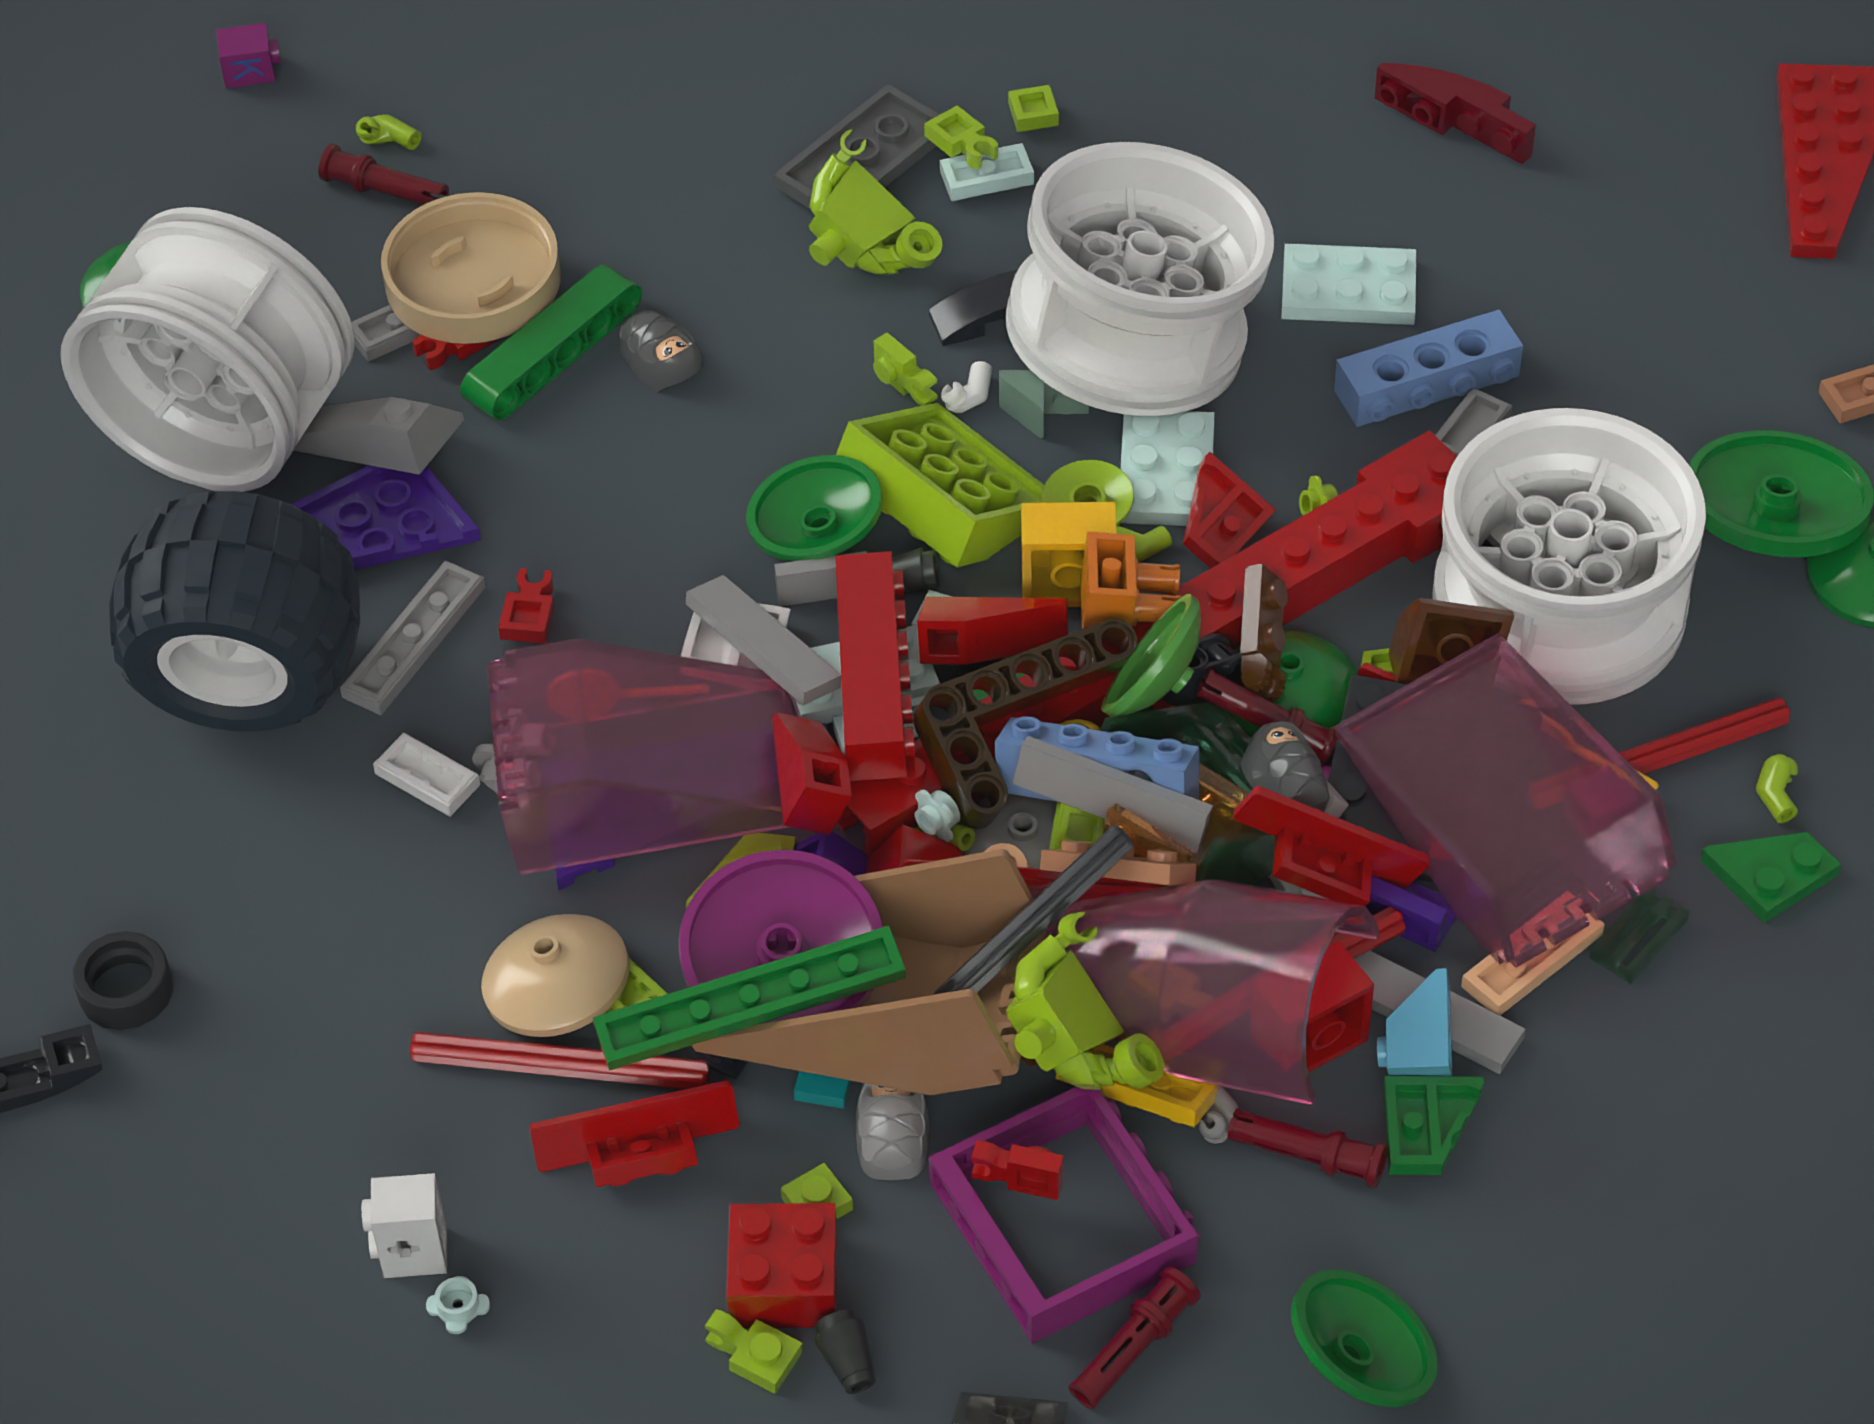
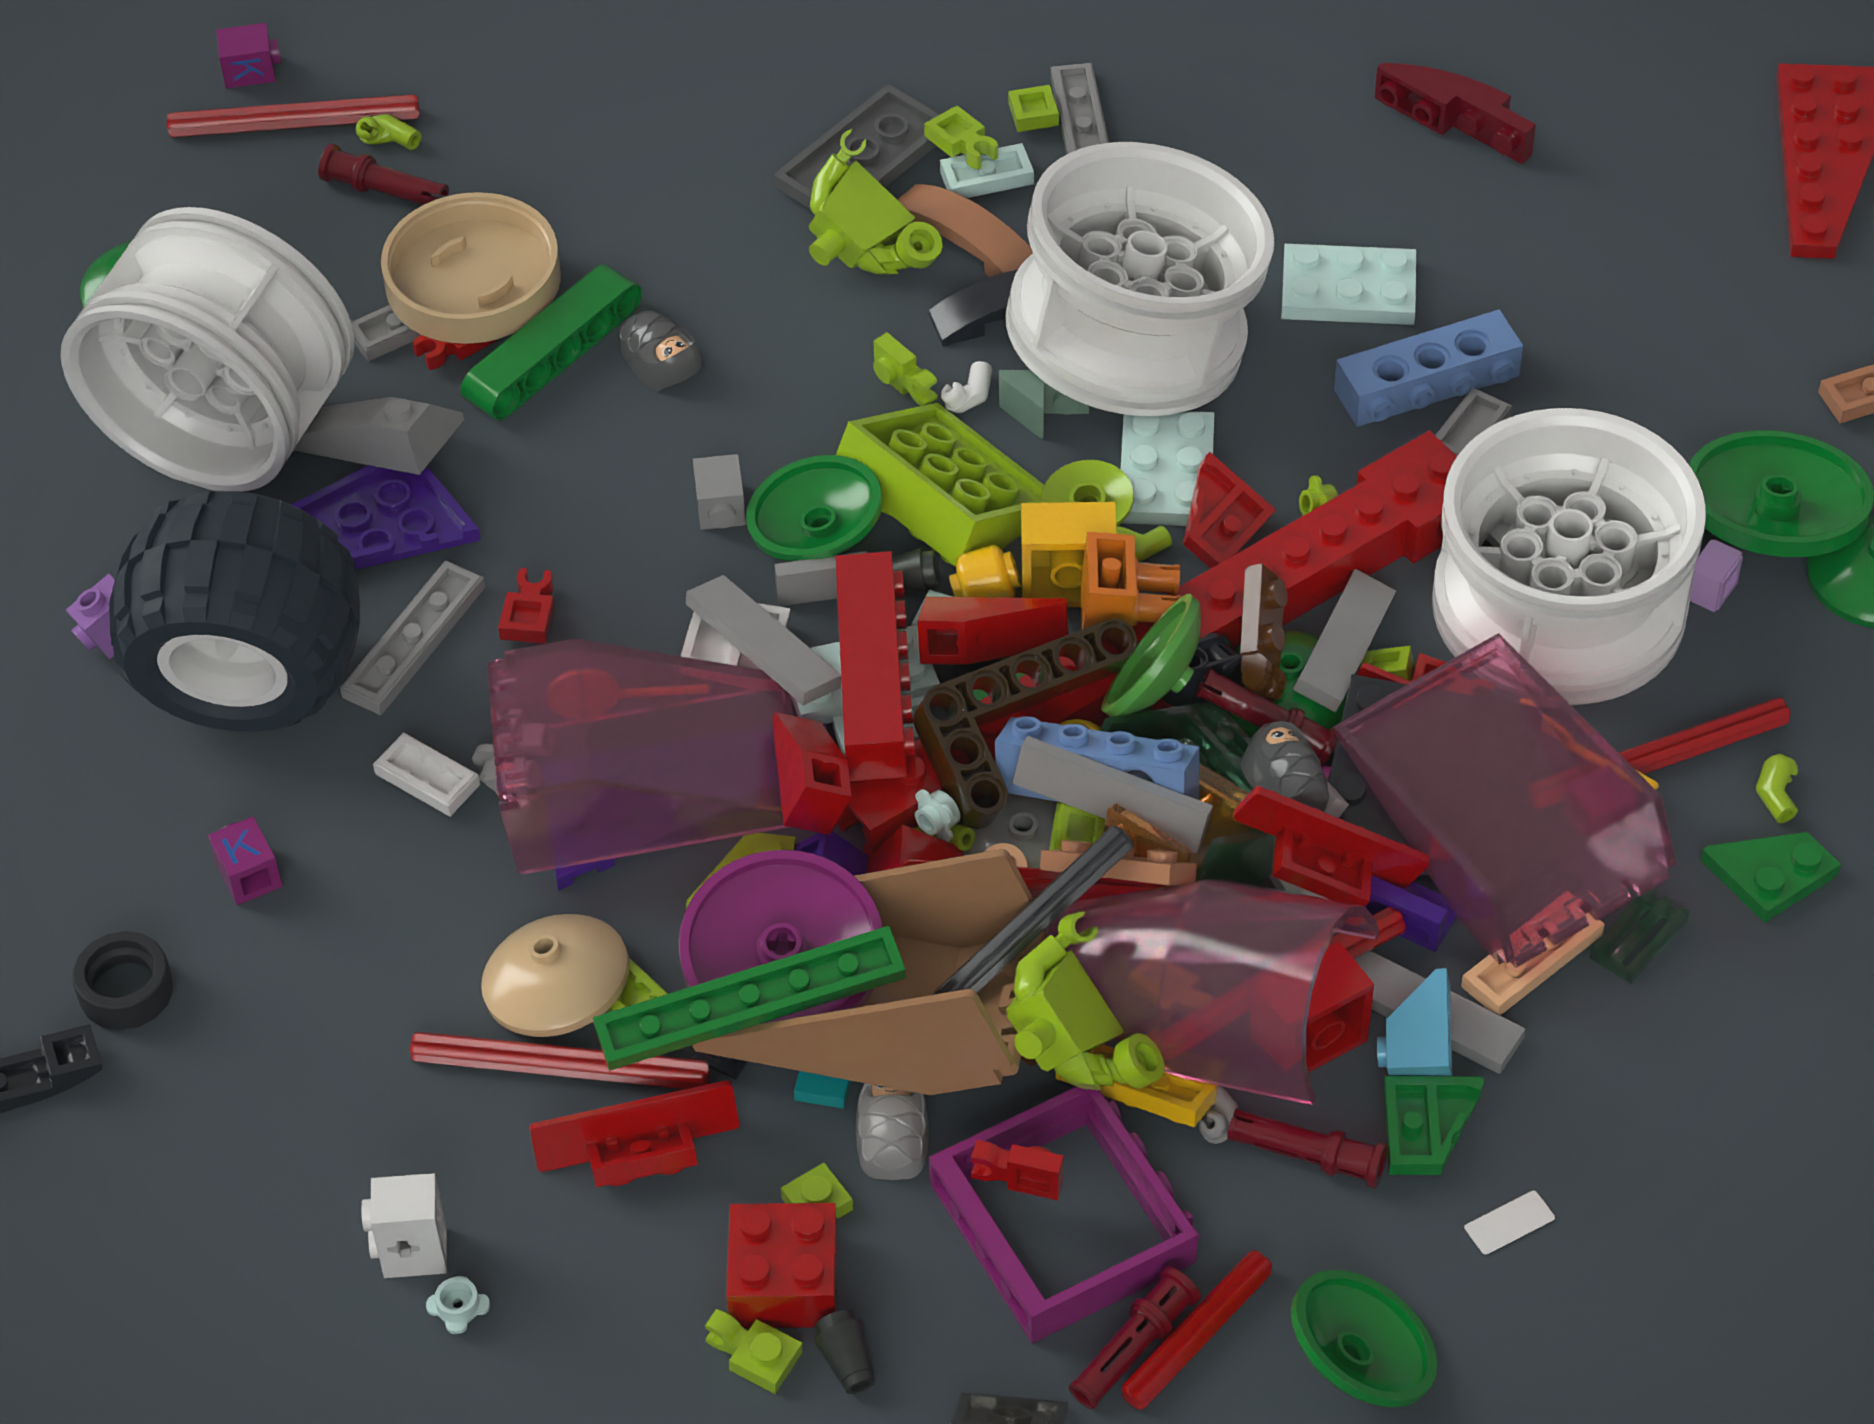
(92, 616): none -> medium lavender brick
(245, 860): none -> magenta brick
(290, 115): none -> red axle
(719, 491): none -> light grey brick
(968, 227): none -> nougat slope
(985, 574): none -> yellow head
(1078, 106): none -> light grey tile
(1196, 1330): none -> red axle
(1344, 640): none -> light grey tile
(1438, 631): reddish brown slope -> none
(1509, 1222): none -> white sticker
(1715, 575): none -> lavender slope

